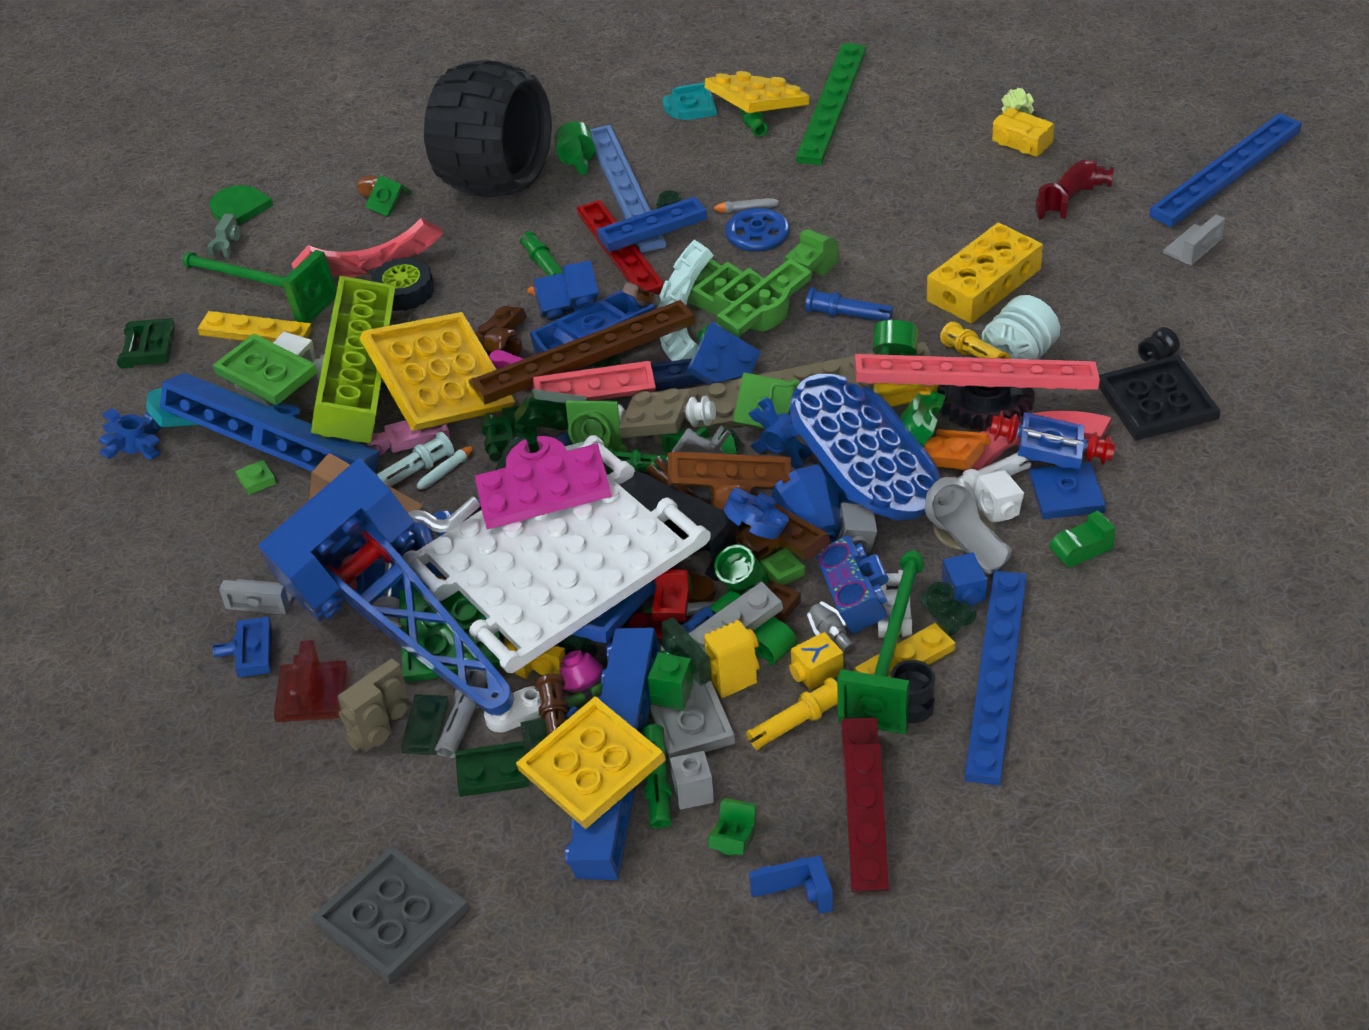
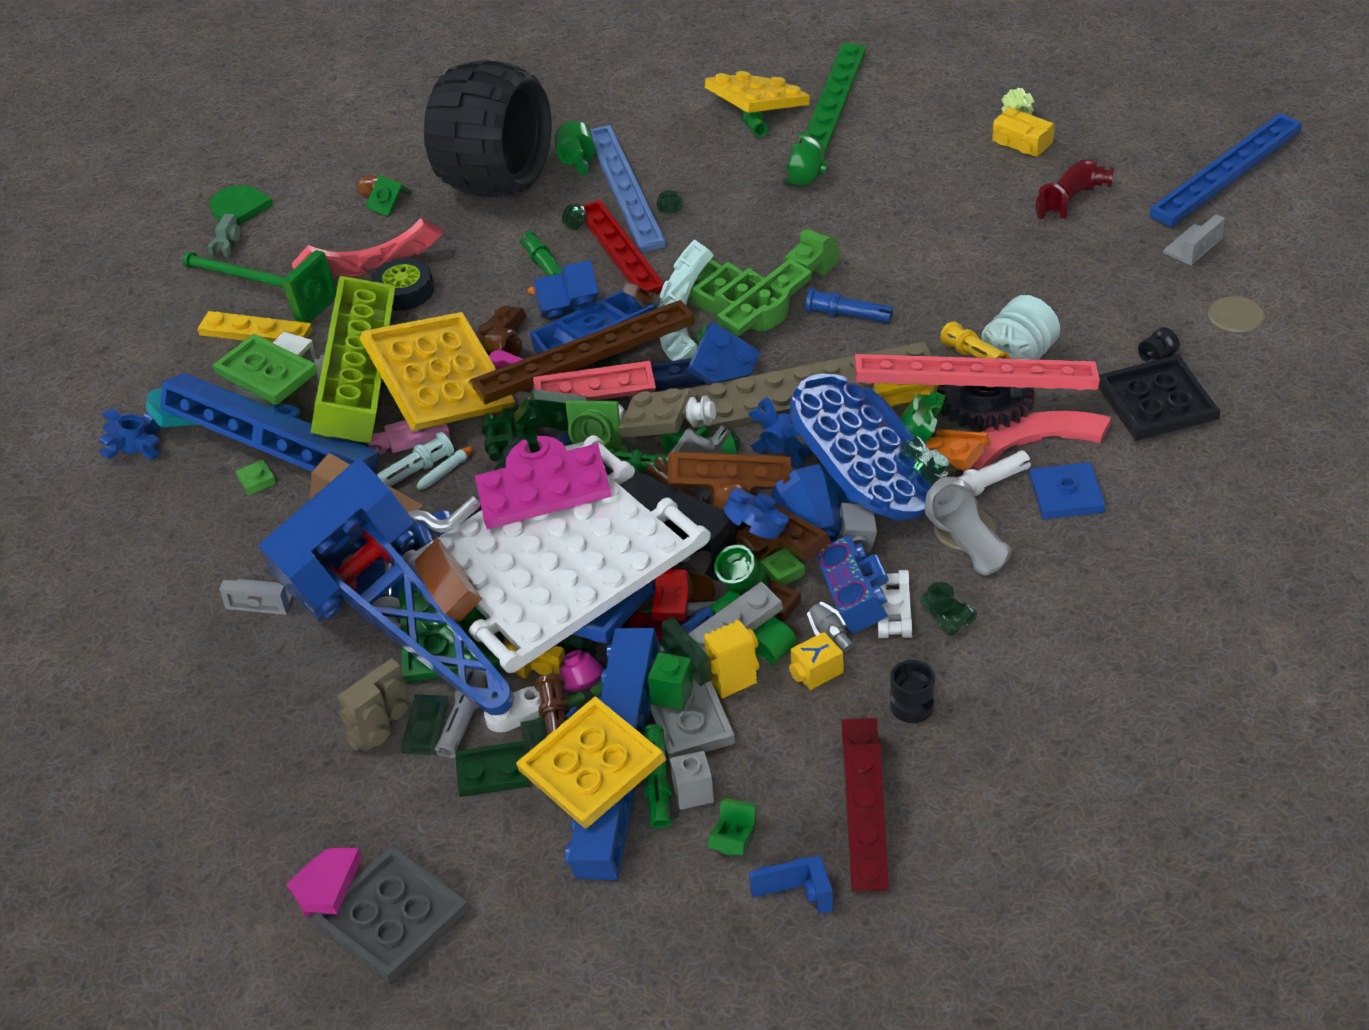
(154, 344): dark green plate -> none
(249, 646): blue plate -> none
(309, 687): clear red bracket -> none
(325, 880): none -> dark pink slope
(447, 581): none -> dark orange slope
(574, 216): none -> clear green plate
(652, 224): blue plate -> none
(689, 102): teal tile -> none
(728, 207): light grey piece -> none
(757, 229): blue plate -> none
(757, 387): bright green hat -> none
(805, 161): none -> green cylinder
(809, 706): yellow pin -> none
(877, 694): green tile -> none
(895, 338): green piece -> none
(924, 646): yellow plate -> none
(928, 463): none -> plate
(966, 578): blue brick -> none
(984, 272): yellow brick -> none
(996, 679): blue plate -> none
(998, 496): white brick -> none
(1052, 440): blue plate -> none
(1084, 540): green leg -> none
(1236, 314): none -> dark tan piece

